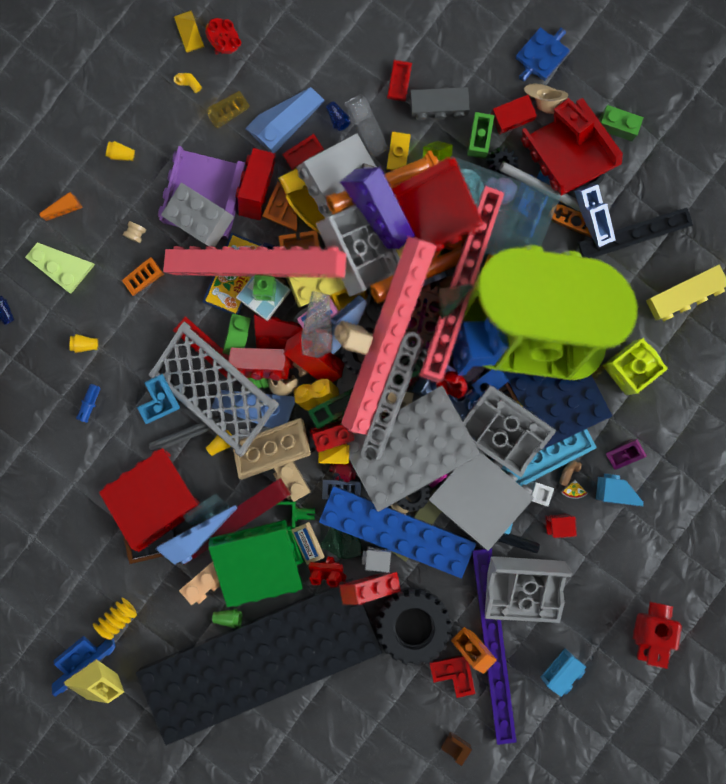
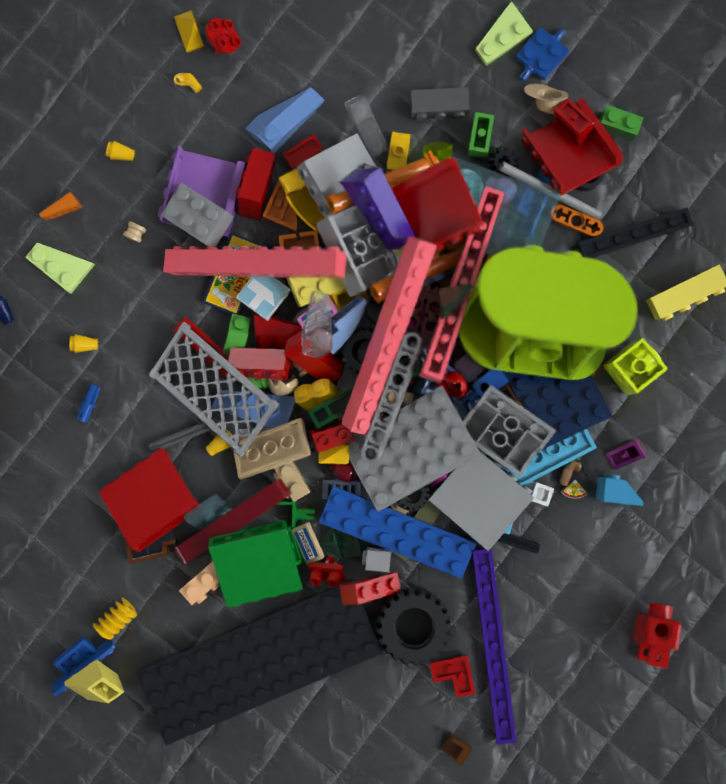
(143, 267): orange slope -> none
(163, 400): dark azure brick -> none
(189, 542): medium blue wedge -> none
(225, 118): clear yellow slope -> none
(229, 618): bright green cone -> none
(264, 288): bright green brick -> none
(338, 117): clear blue cone -> none
(353, 337): tan brick -> none
(399, 80): red plate -> none
(473, 650): orange brick -> none
(478, 345): blue bracket -> none
(504, 35): none -> yellowish green wing
(513, 114): red panel -> none
(525, 589): light grey piece -> none
(561, 525): red panel -> none
(563, 673): dark azure slope -> none
(595, 214): medium blue slope -> none

